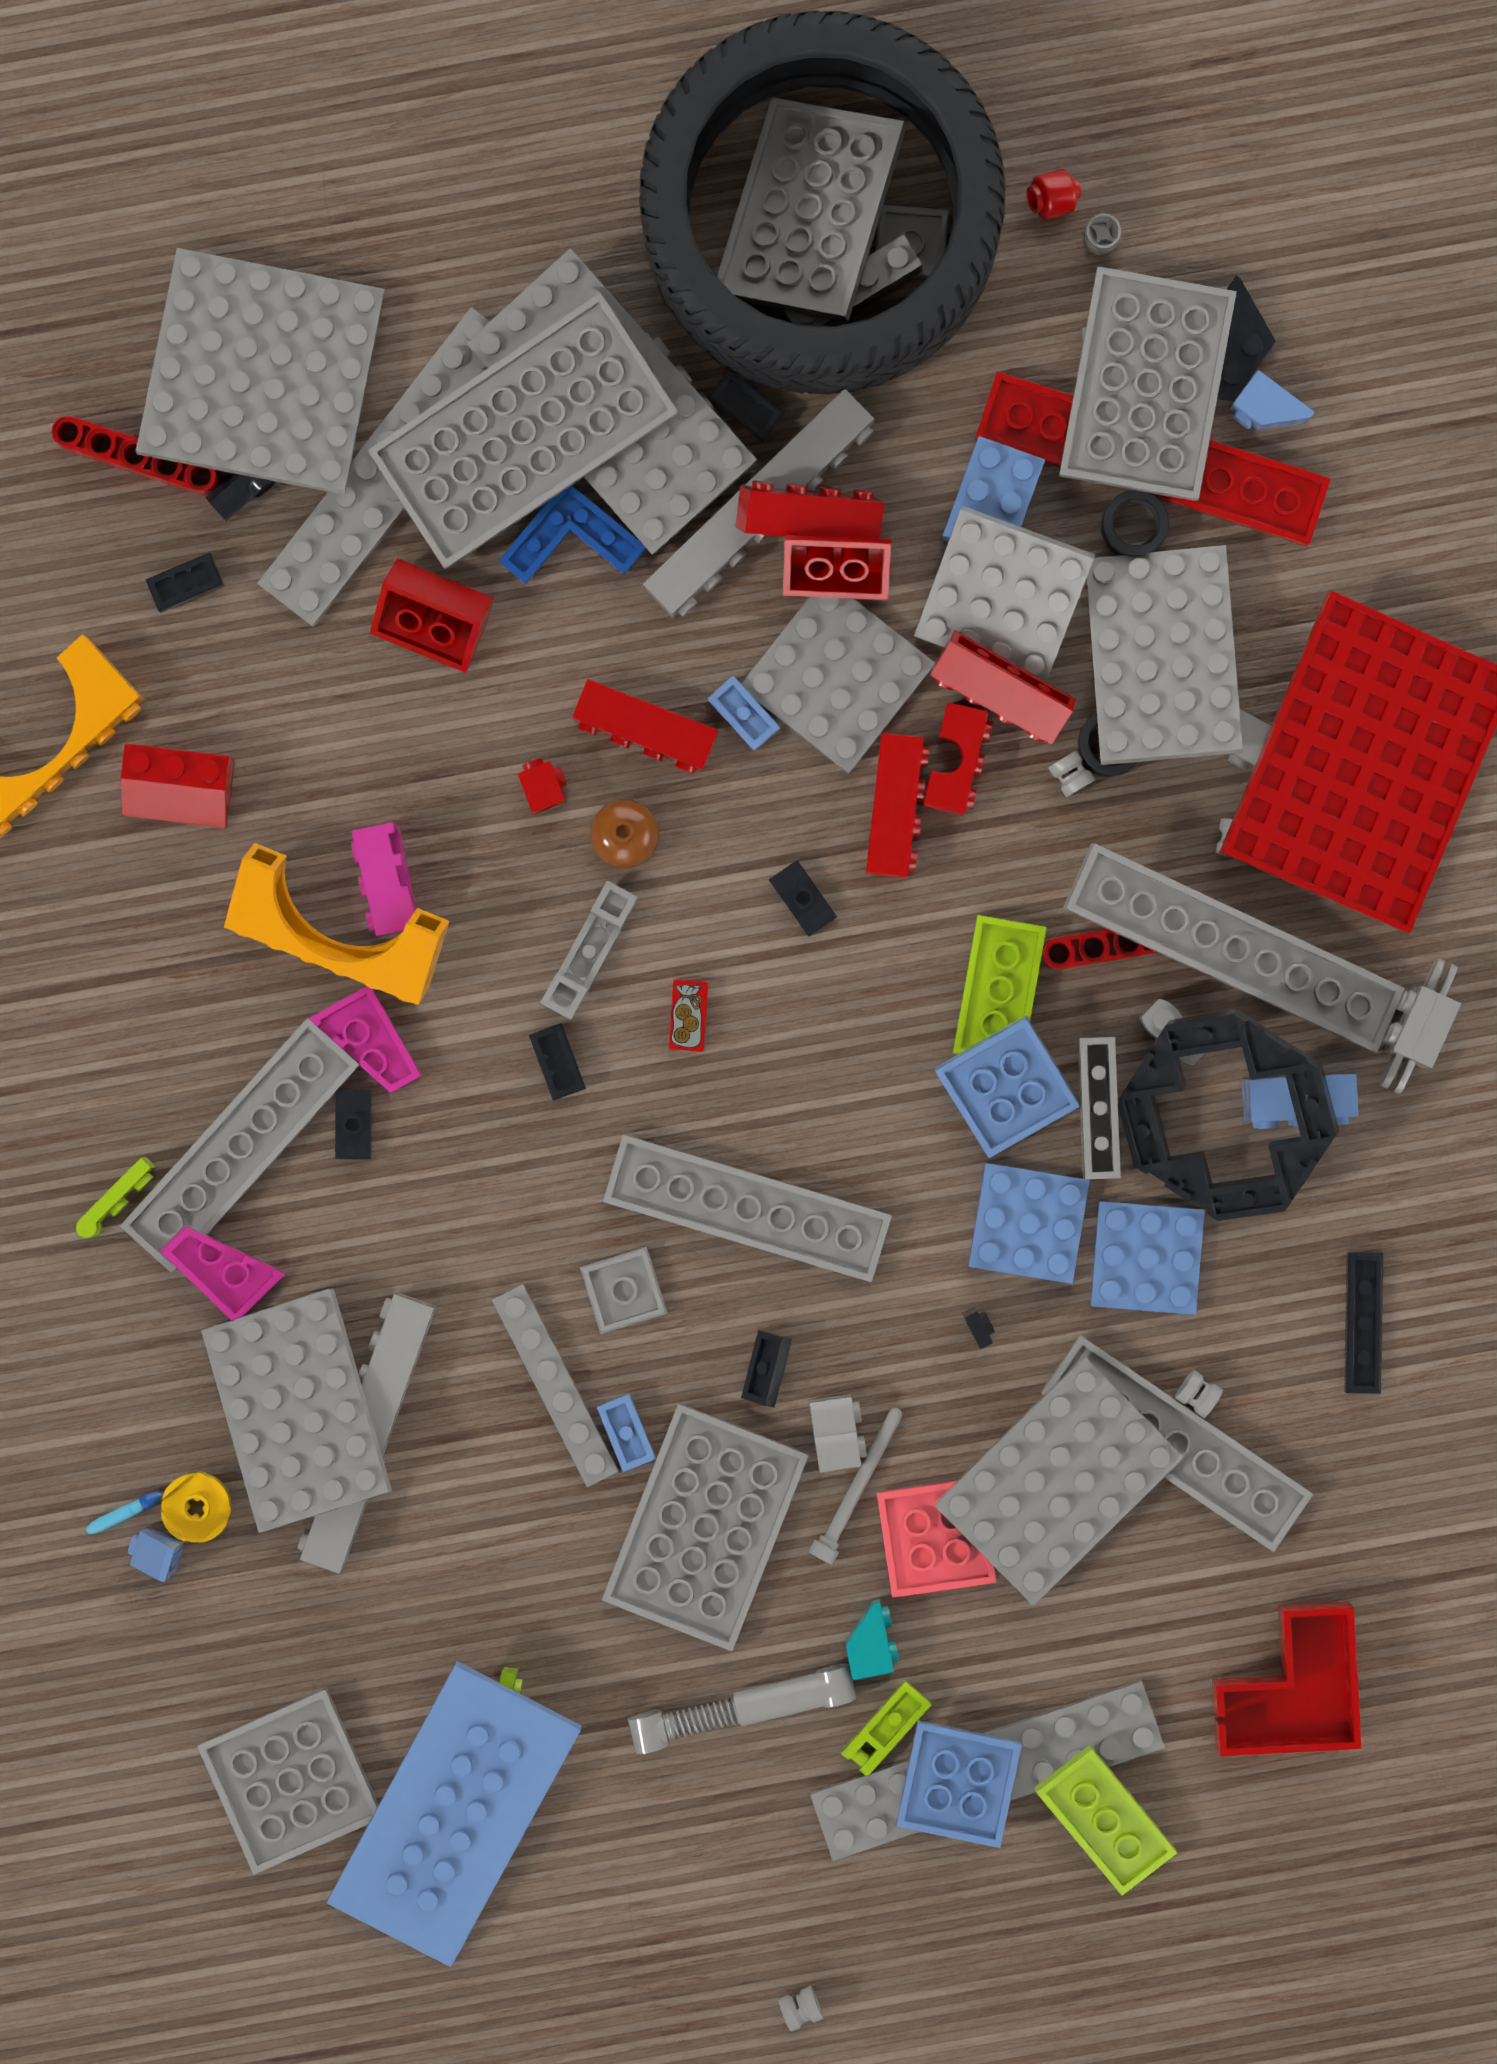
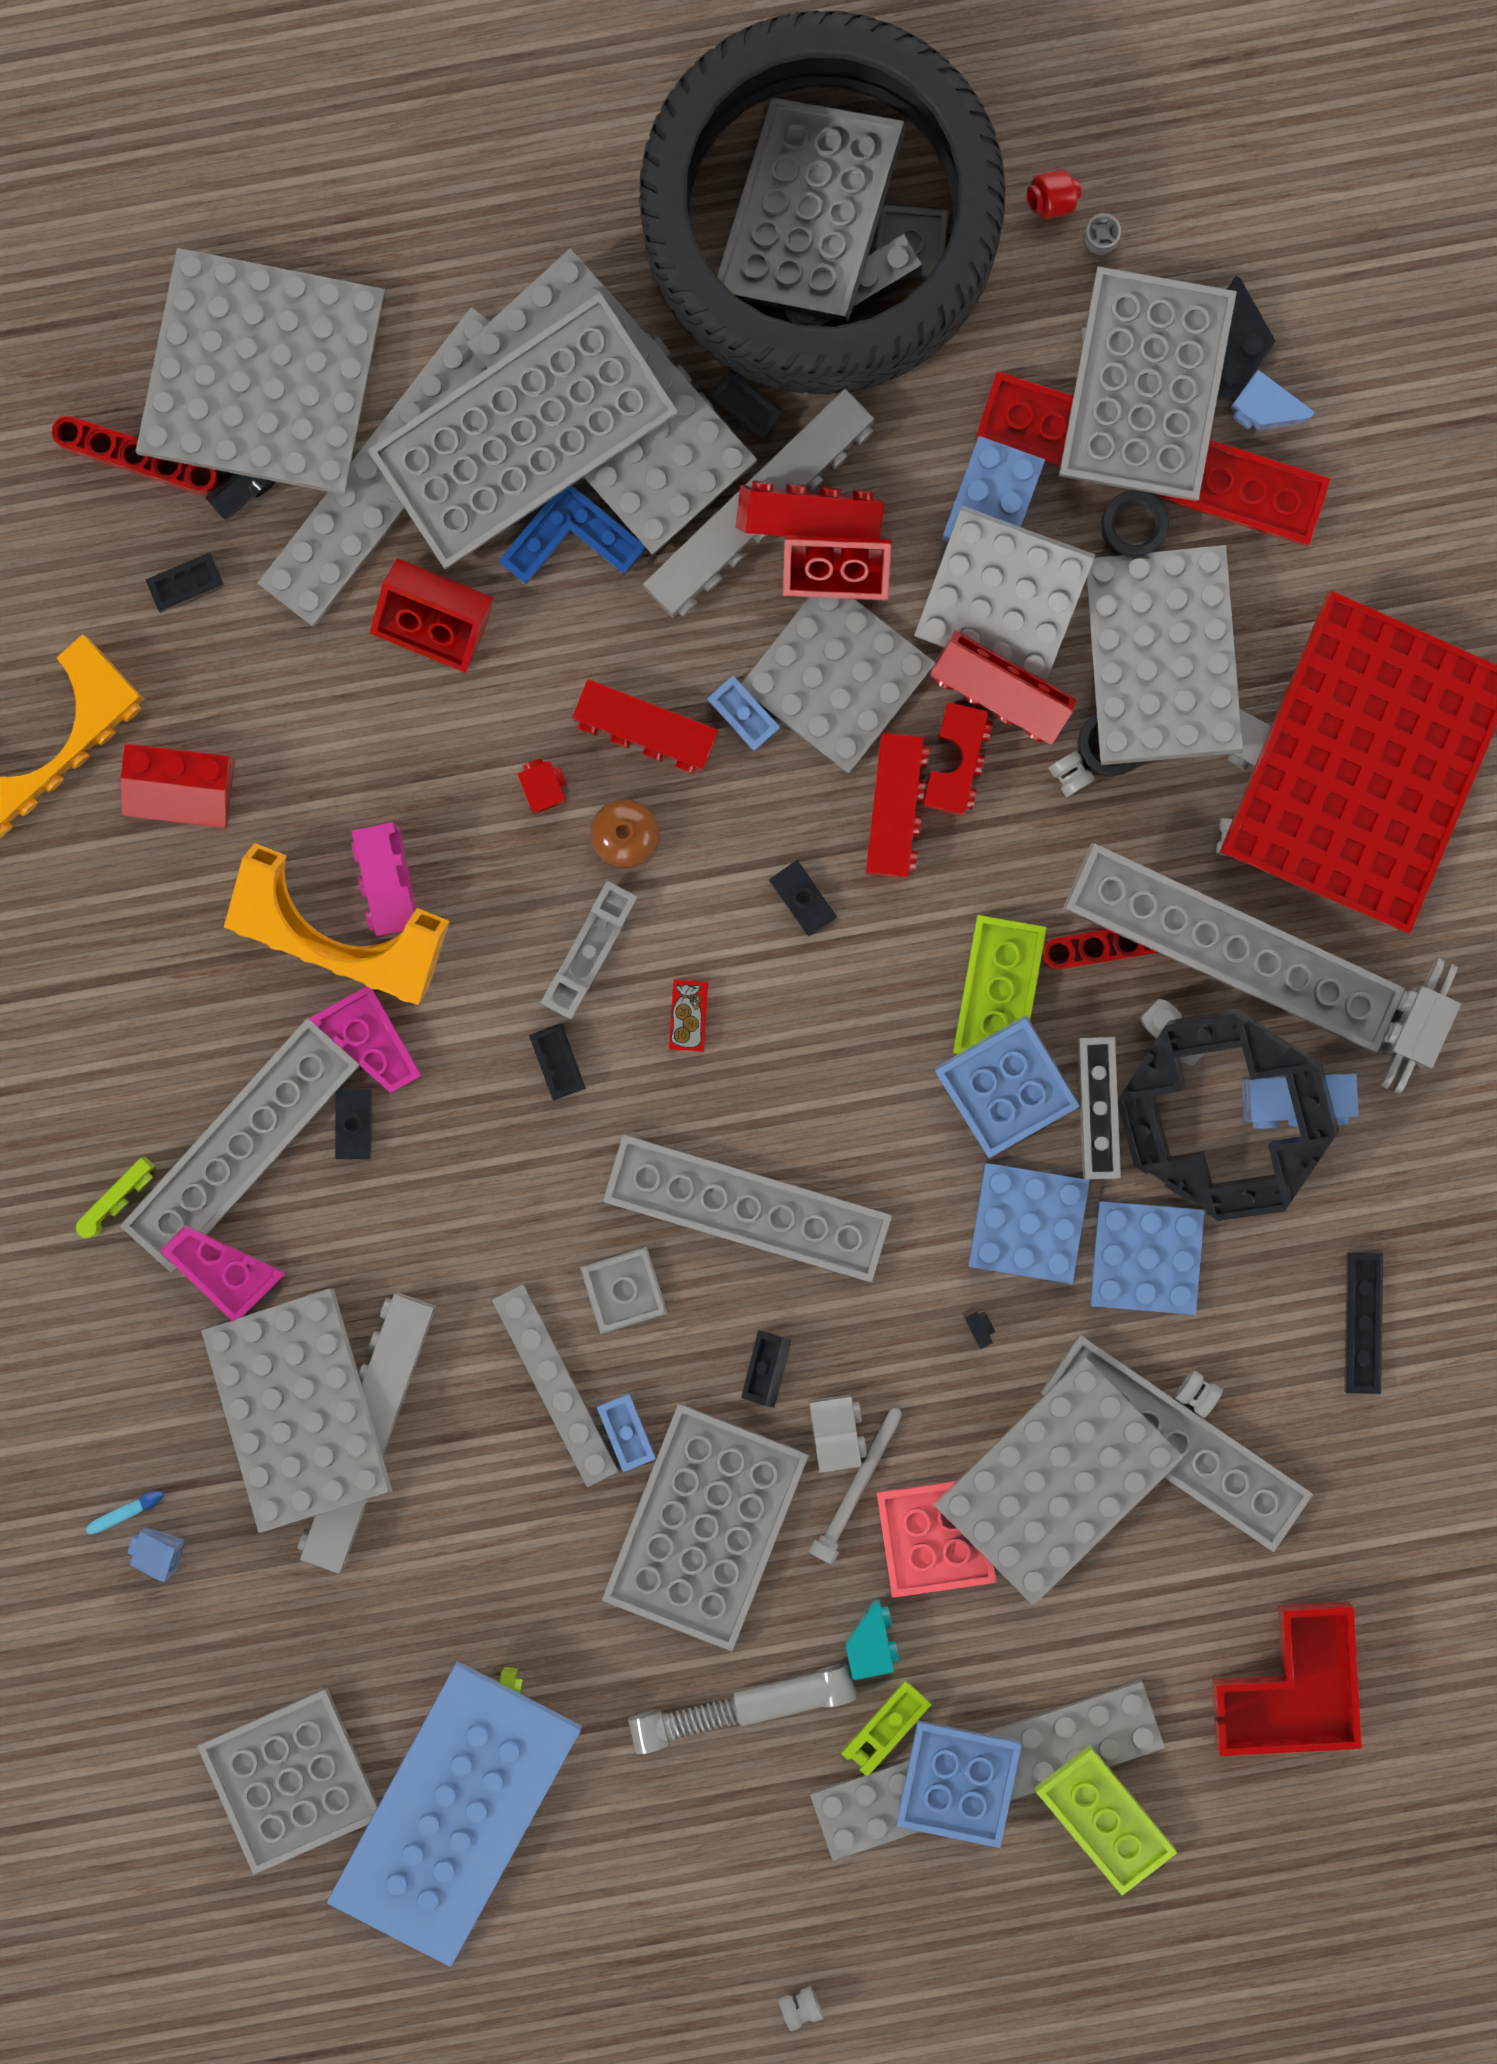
(196, 1527): yellow plate -> none

